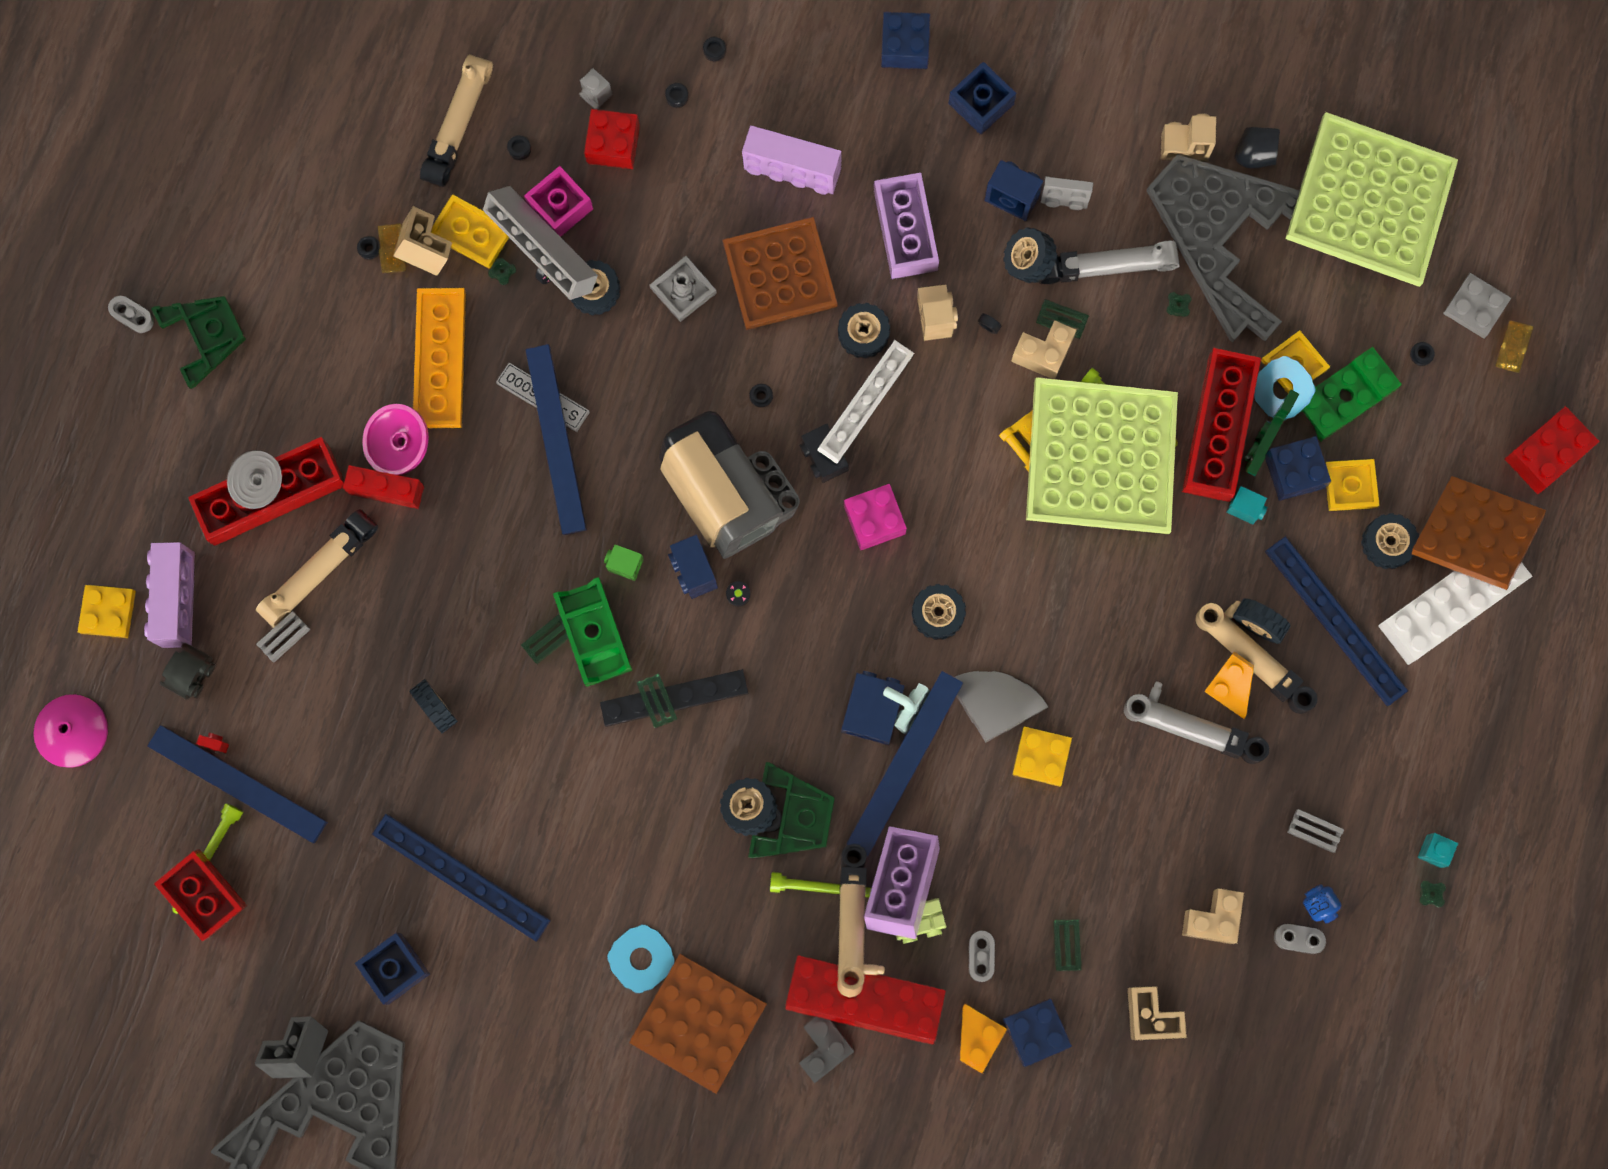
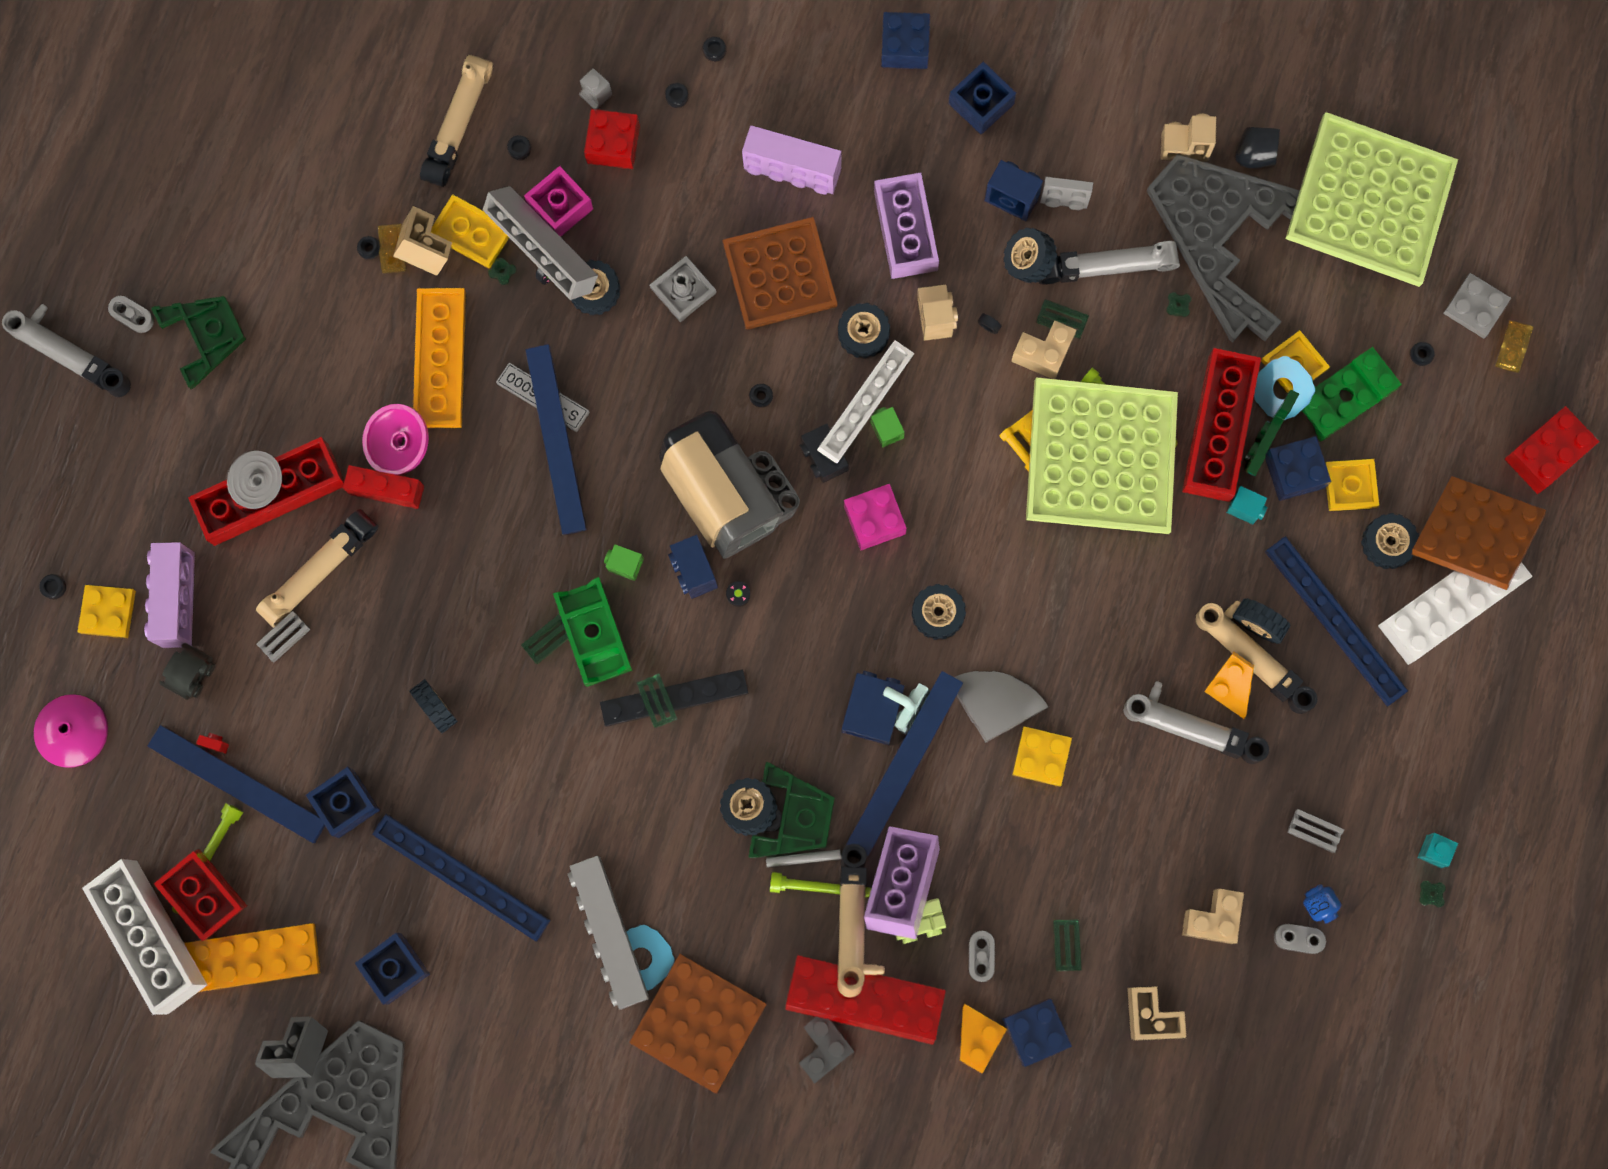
(52, 586): none -> black tile
(64, 352): none -> light grey piece
(144, 936): none -> white brick
(256, 956): none -> light orange plate
(342, 802): none -> dark blue brick
(609, 933): none -> light grey brick
(803, 858): none -> light grey bar
(886, 426): none -> bright green brick

